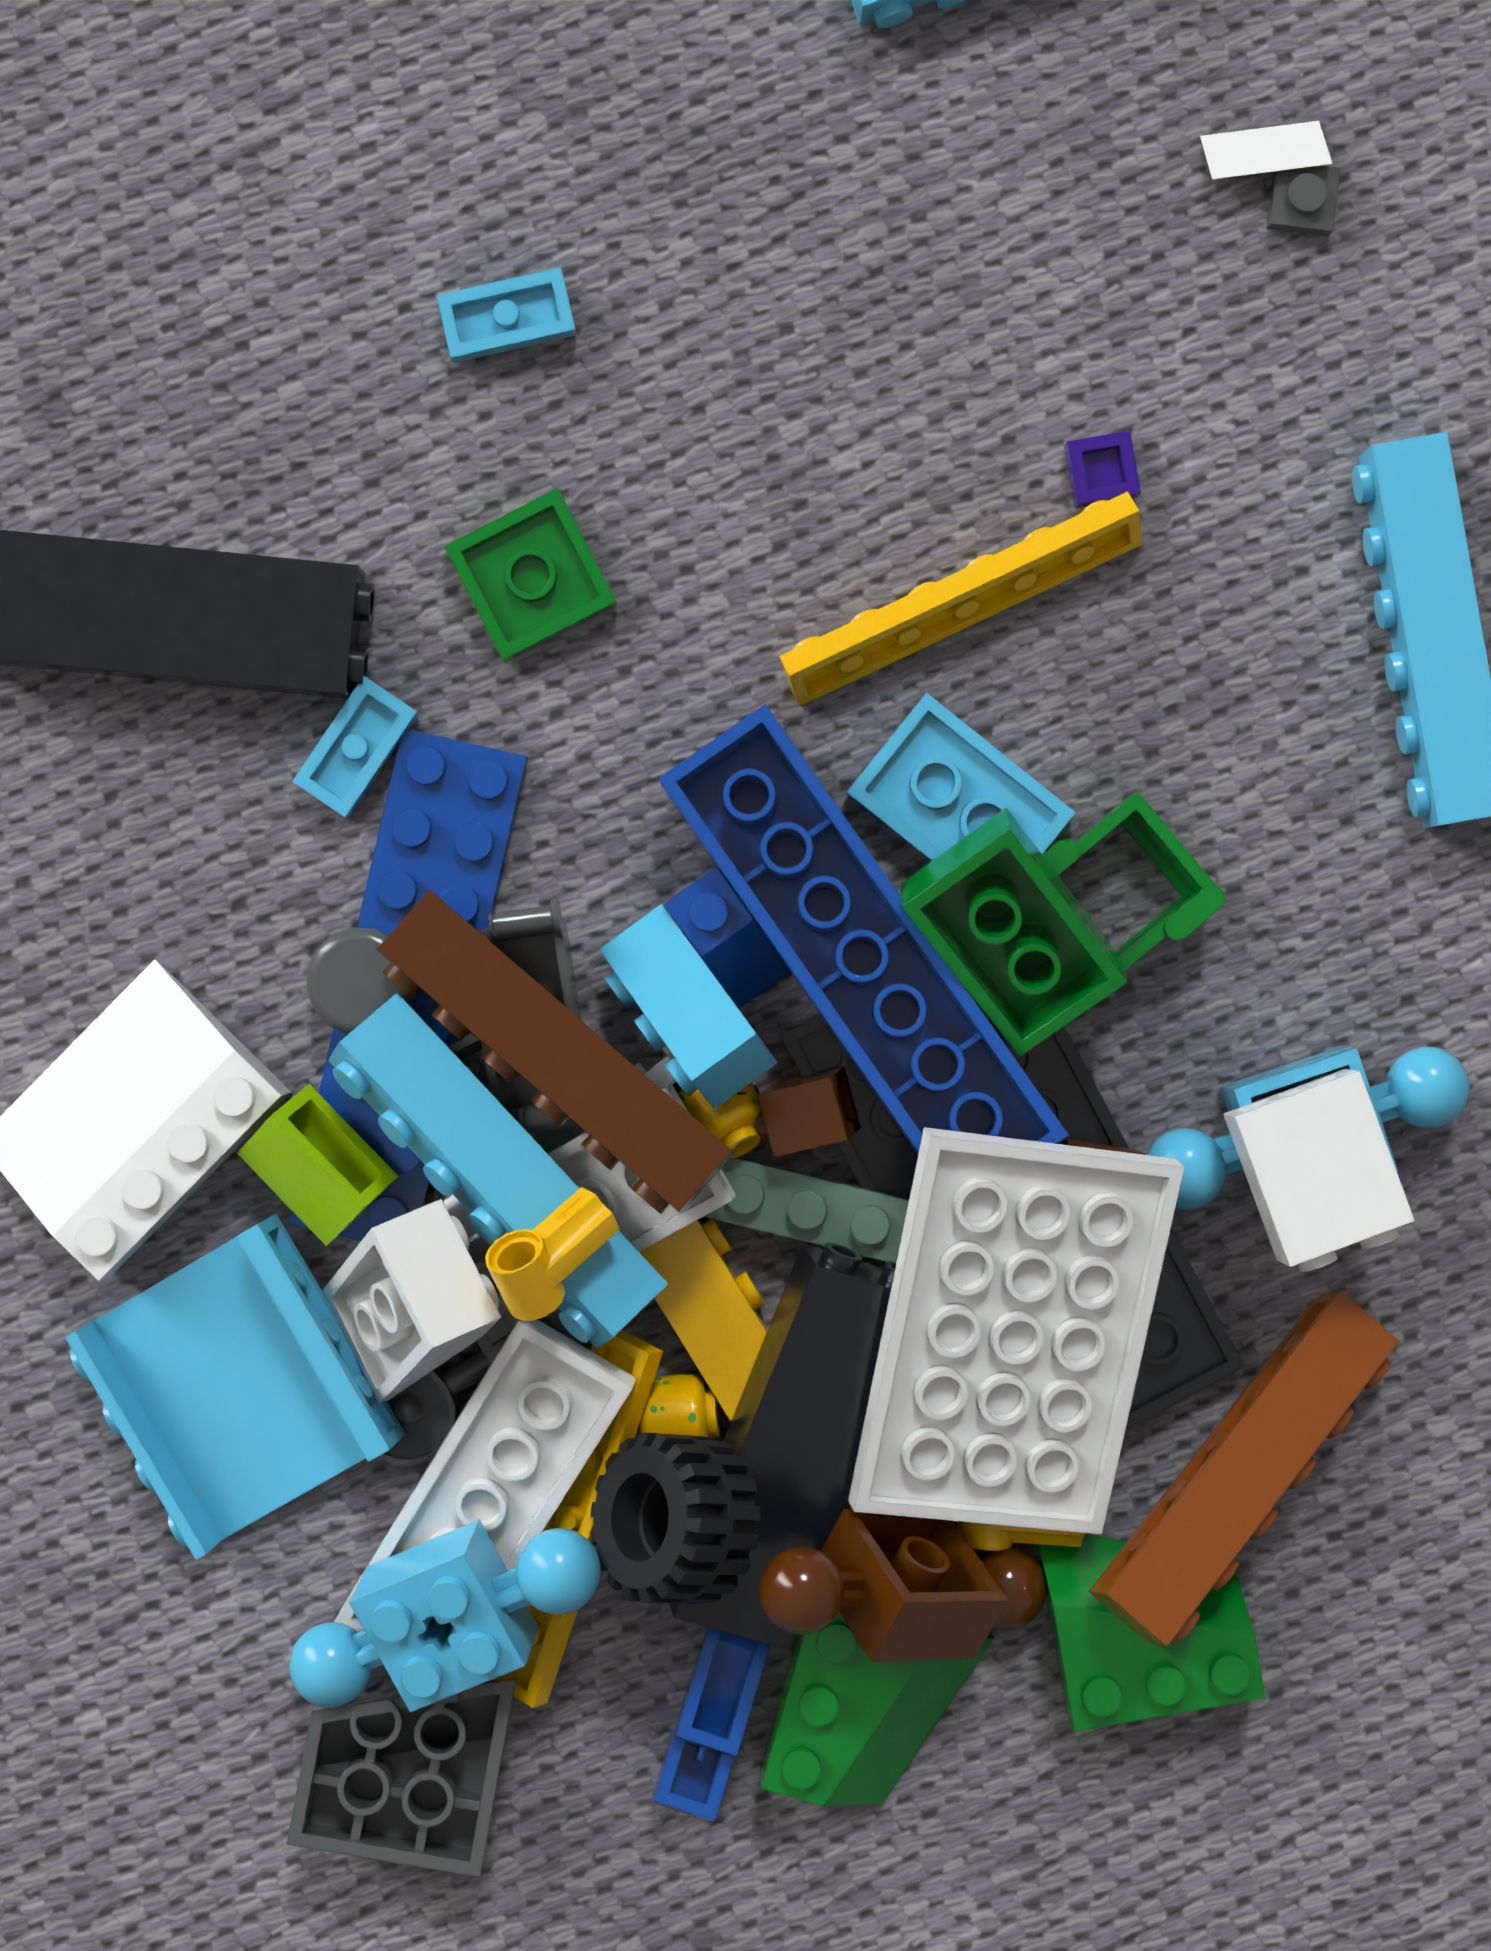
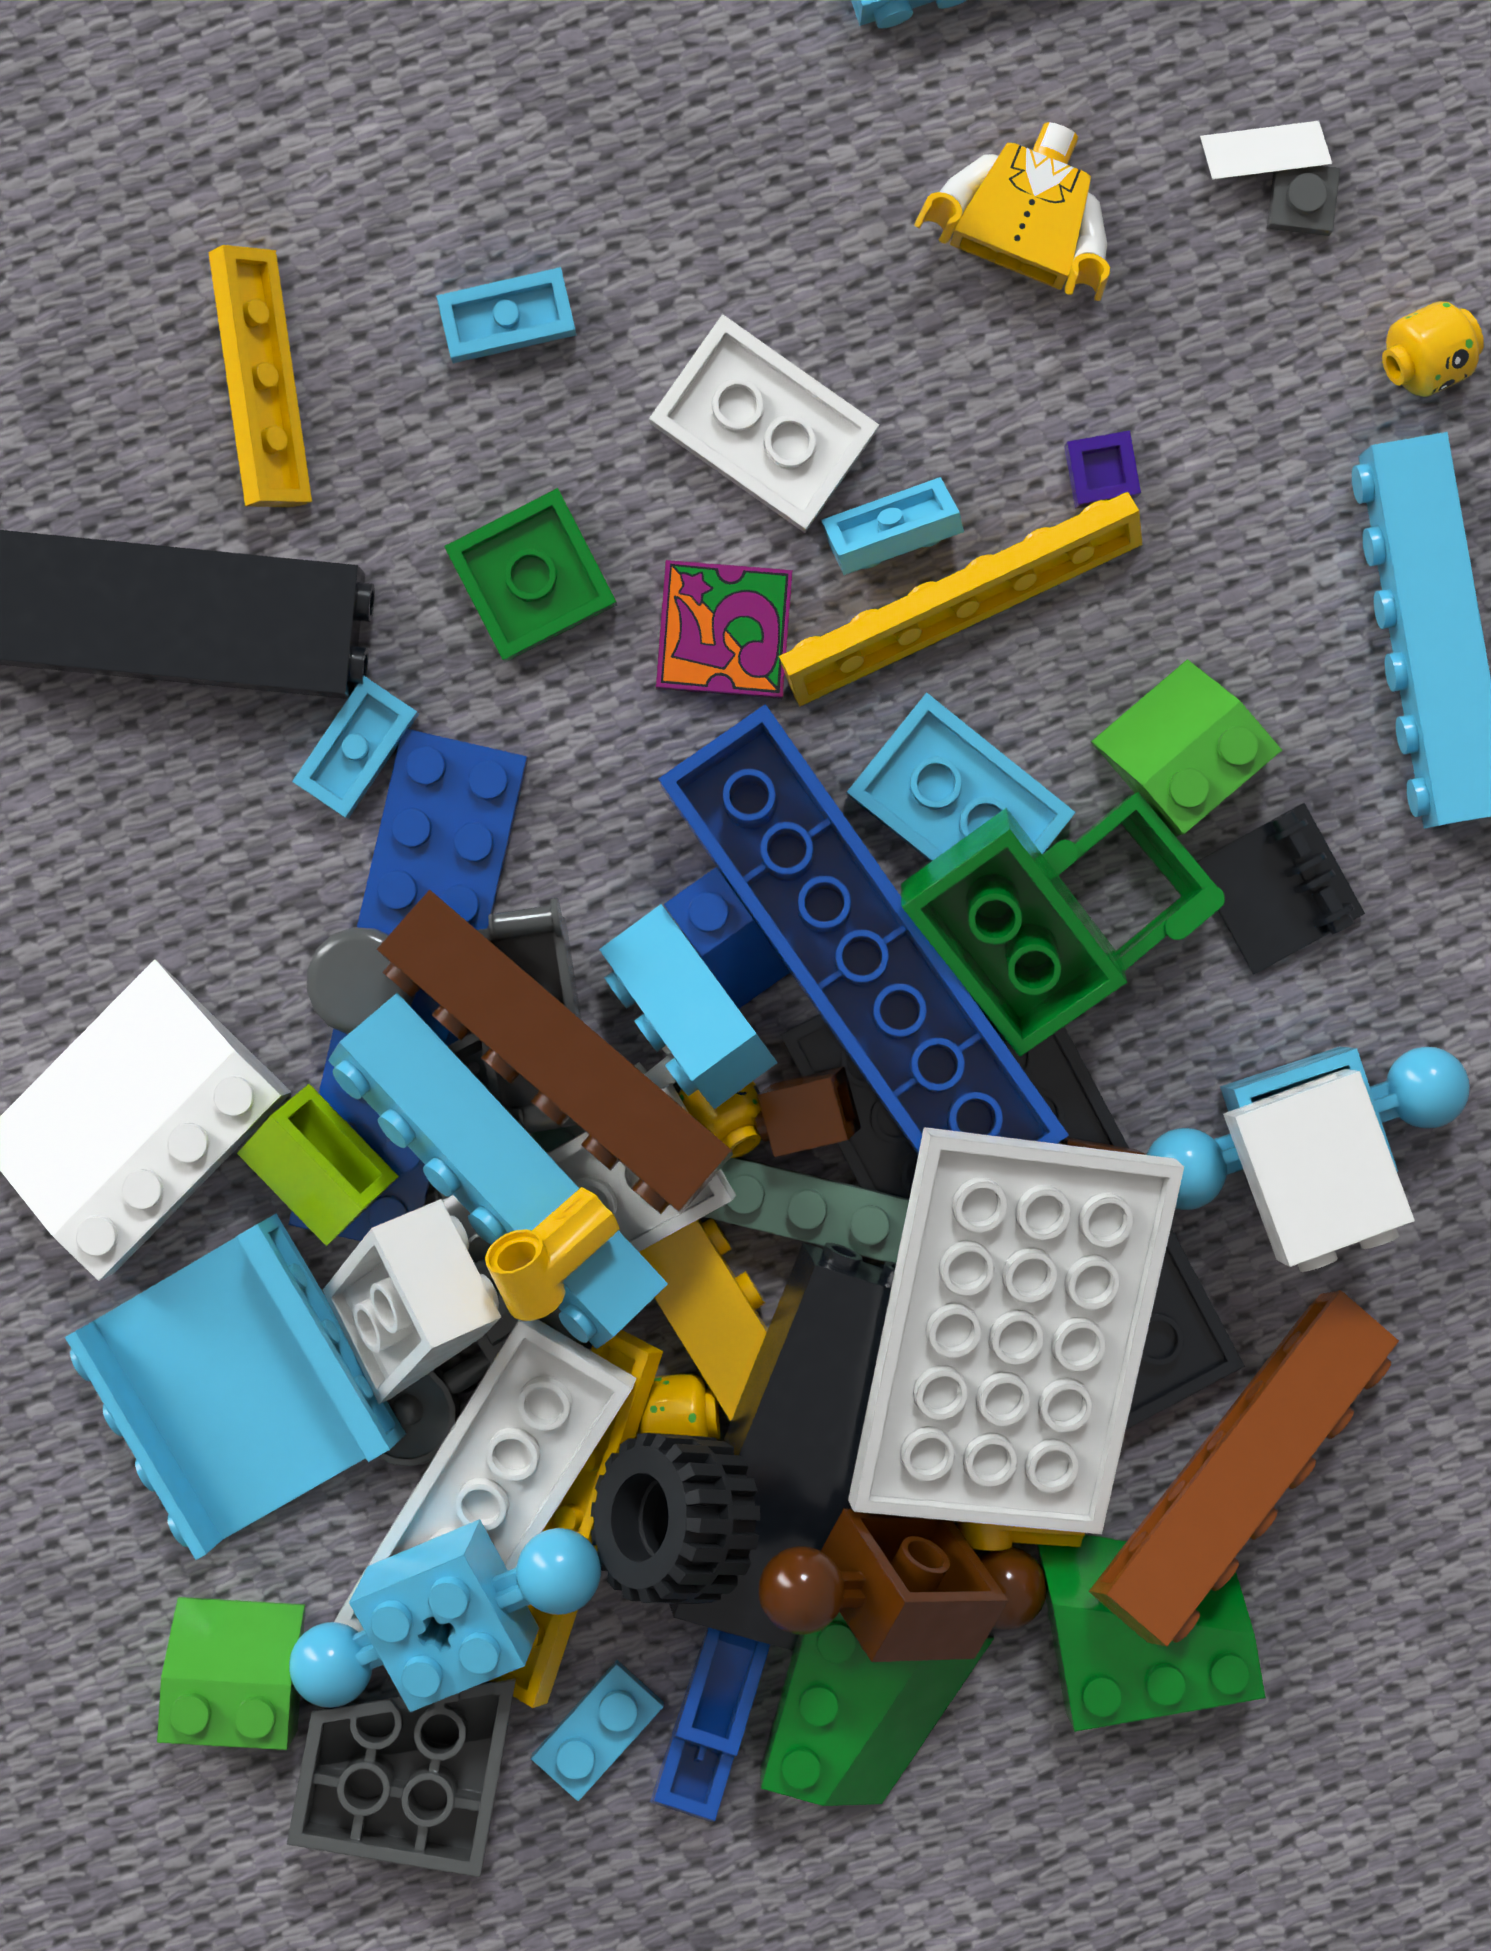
(230, 1674): none -> bright green slope
(260, 376): none -> yellow plate
(597, 1730): none -> medium azure plate
(723, 629): none -> tile
(763, 423): none -> white plate
(892, 526): none -> medium azure plate
(1027, 213): none -> yellow torso
(1186, 746): none -> bright green slope
(1281, 888): none -> black hinge
(1432, 348): none -> yellow head

